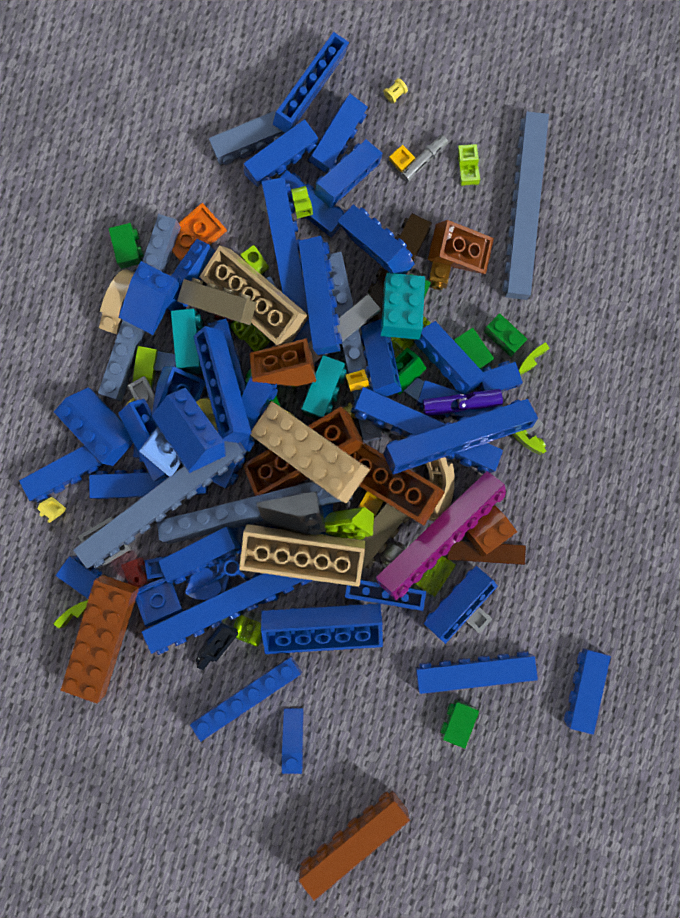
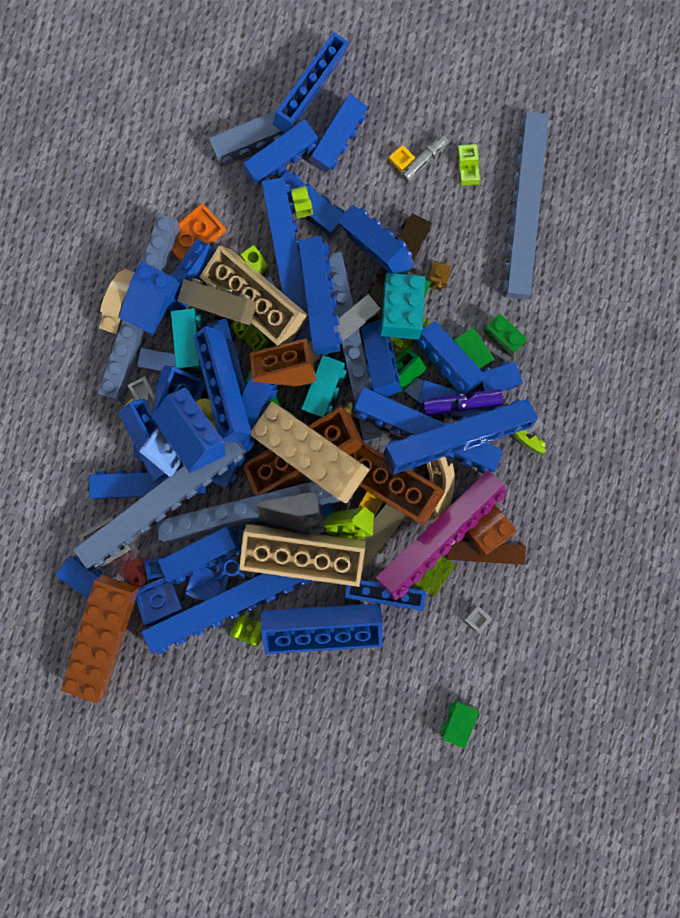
(51, 509): light yellow tile -> none
(59, 474): blue brick -> none
(77, 610): lime slope -> none
(95, 425): blue slope -> none
(126, 246): green brick -> none
(145, 364): lime slope -> none
(216, 645): black hinge -> none
(246, 698): blue brick -> none
(292, 741): blue slope -> none
(348, 173): blue brick -> none
(353, 844): dark orange brick -> none
(357, 380): yellow plate -> none
(391, 552): flat silver head -> none
(395, 90): light yellow bush -> none
(460, 247): dark orange slope -> none
(460, 604): blue brick -> none
(476, 673): blue brick -> none
(529, 363): lime slope -> none
(587, 691): blue brick -> none

